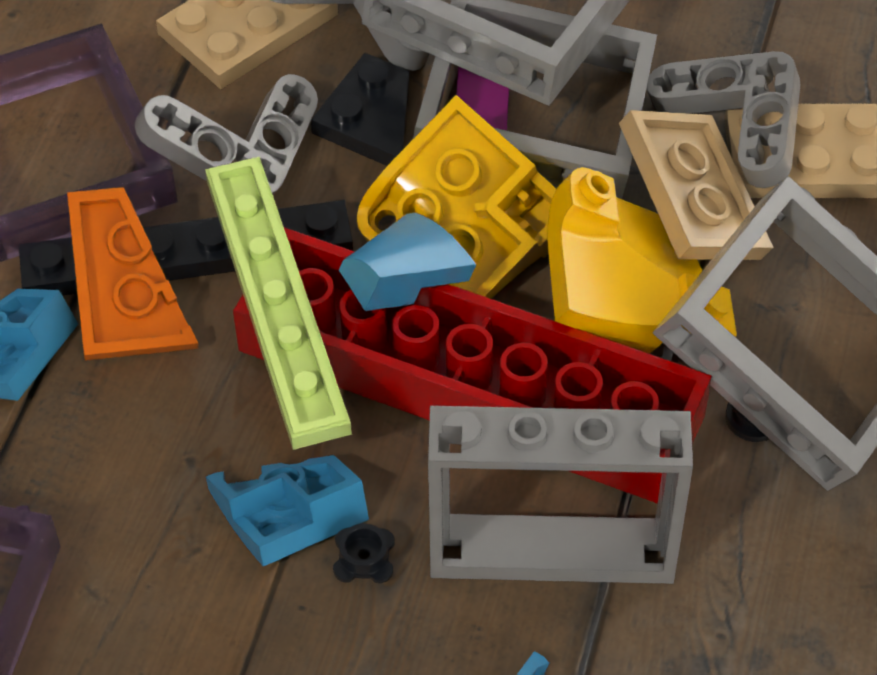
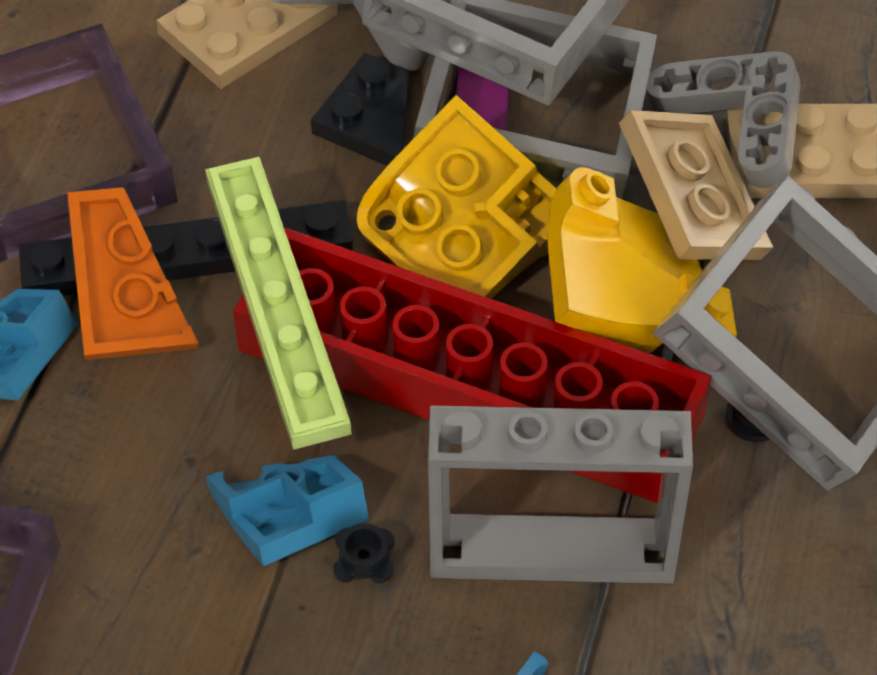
(231, 146): light grey beam -> none
(404, 260): dark azure slope -> none

